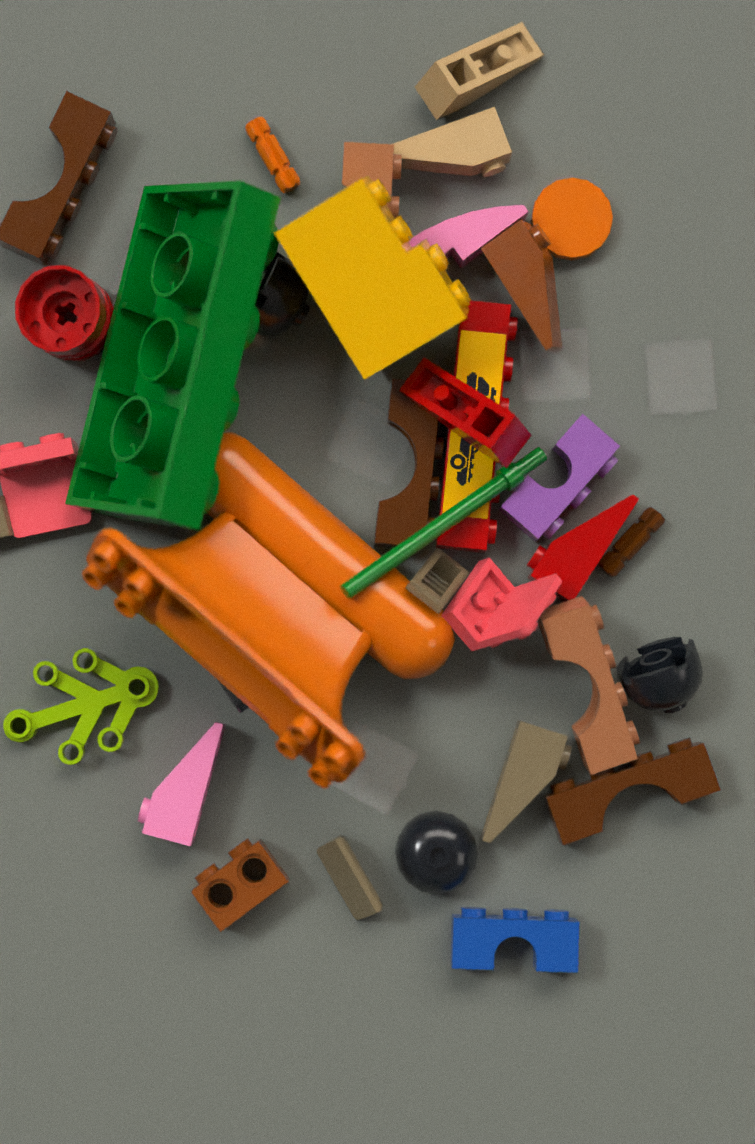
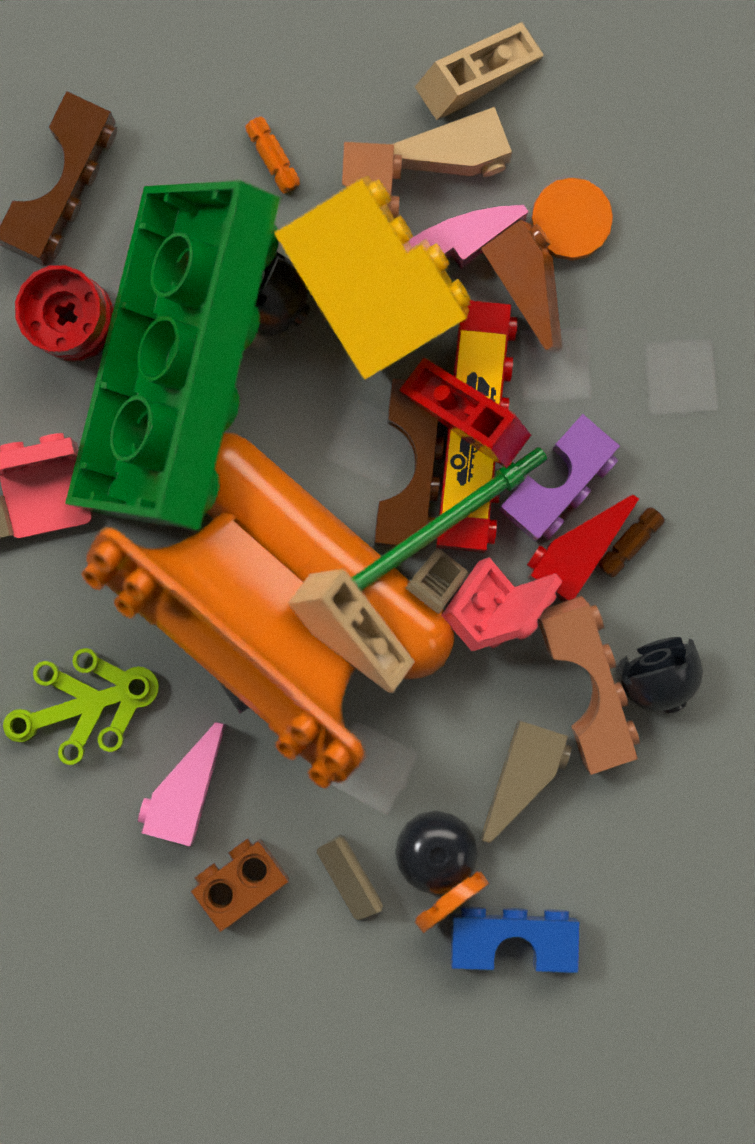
(351, 627): none -> tan slope
(451, 901): none -> orange tile
(580, 808): reddish brown arch -> none

